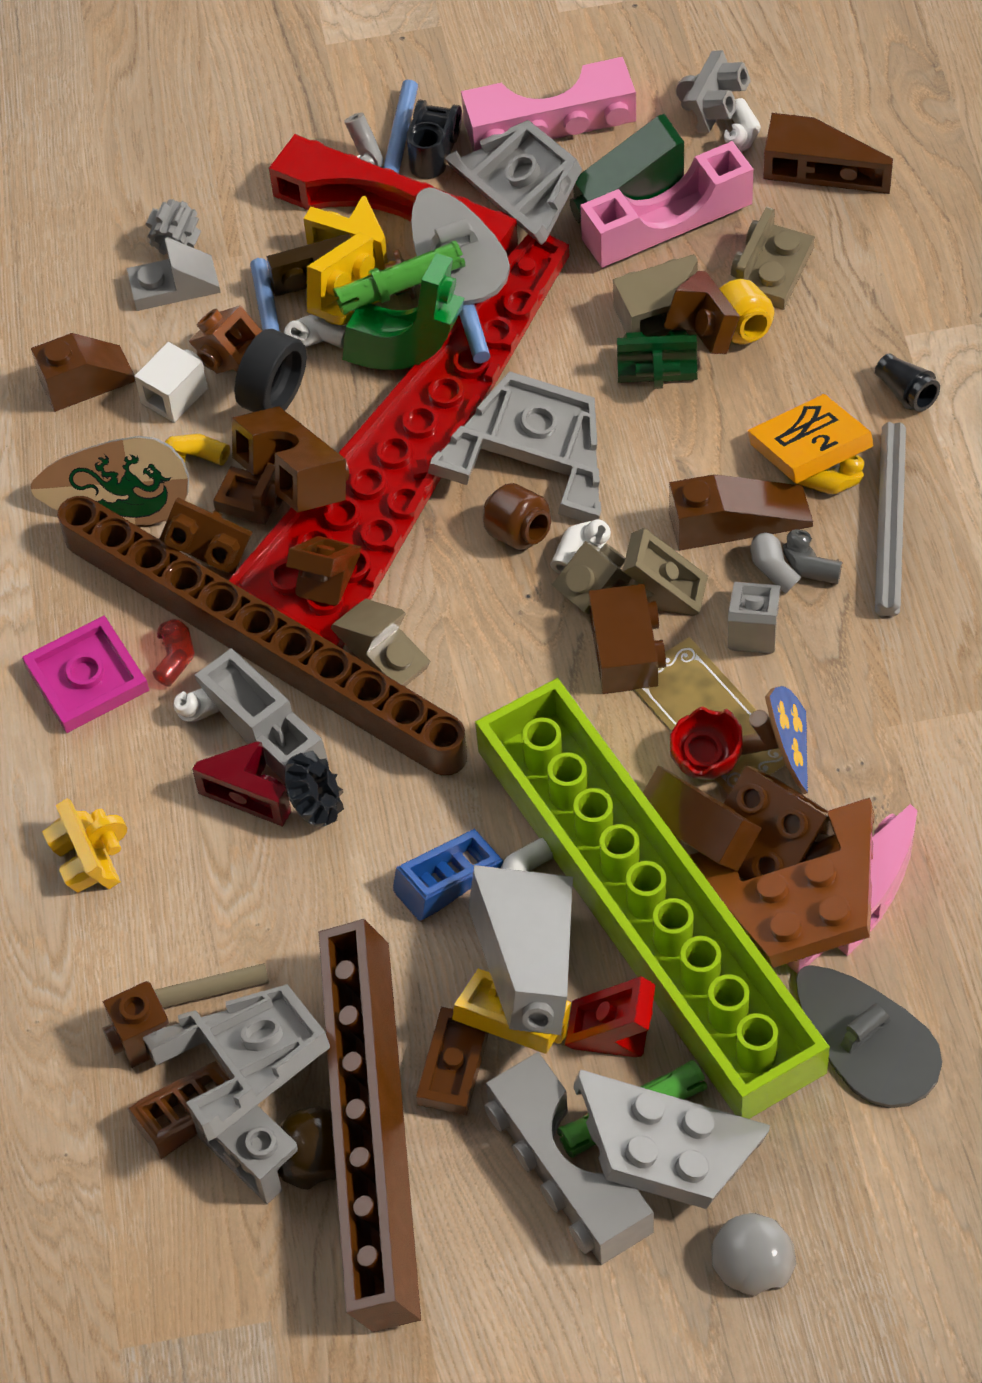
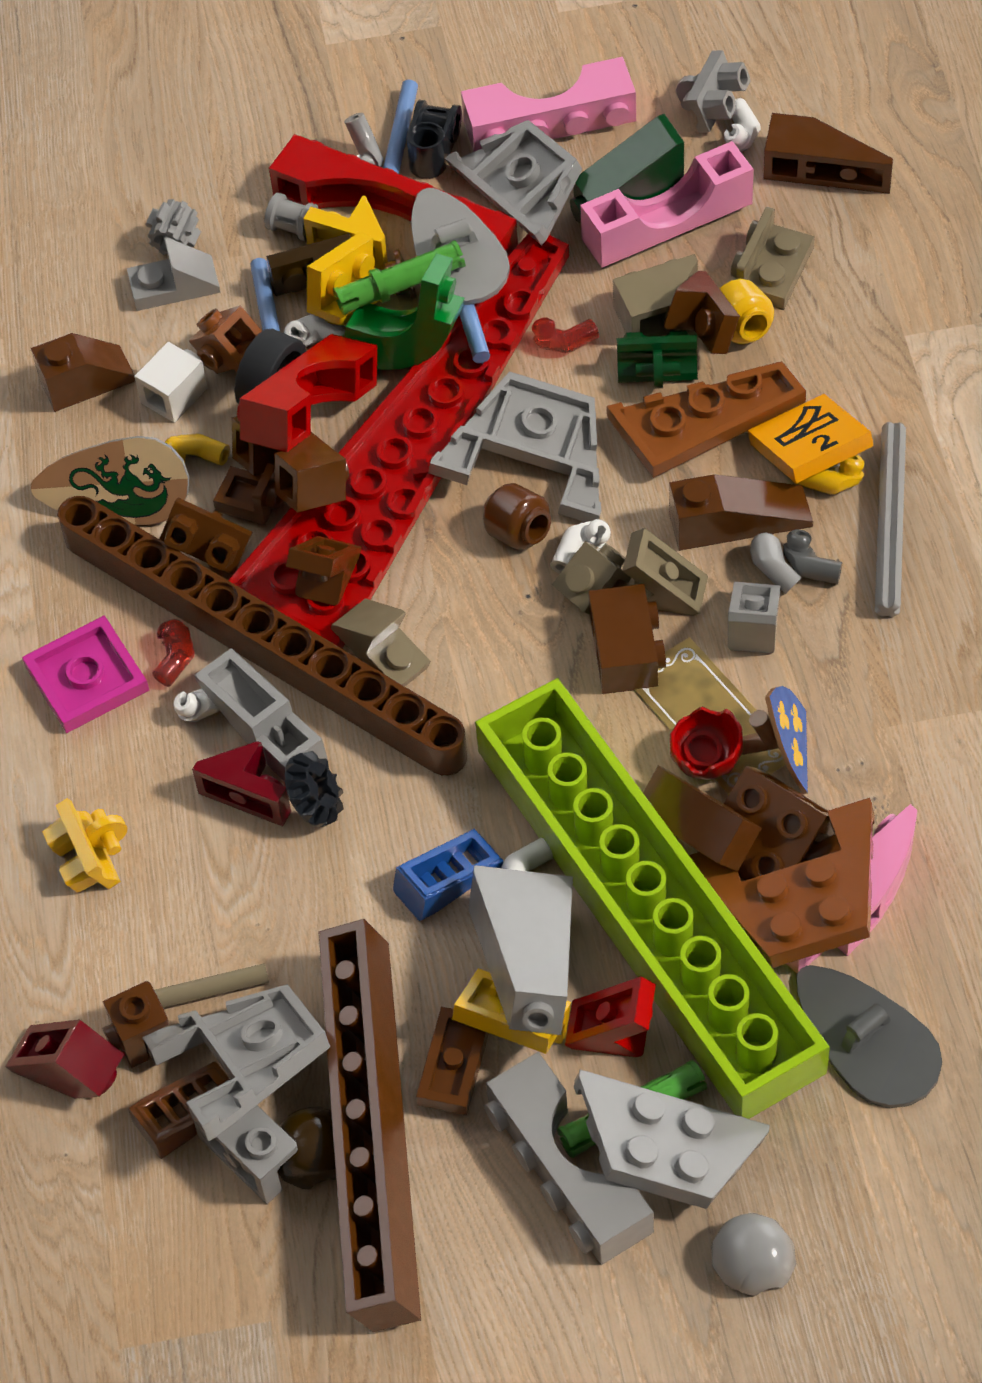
(66, 1058): none -> dark red slope
(280, 407): none -> red arch
(286, 215): none -> light grey bush
(562, 340): none -> clear red arm
(688, 423): none -> dark orange wing
(910, 384): black cone -> none

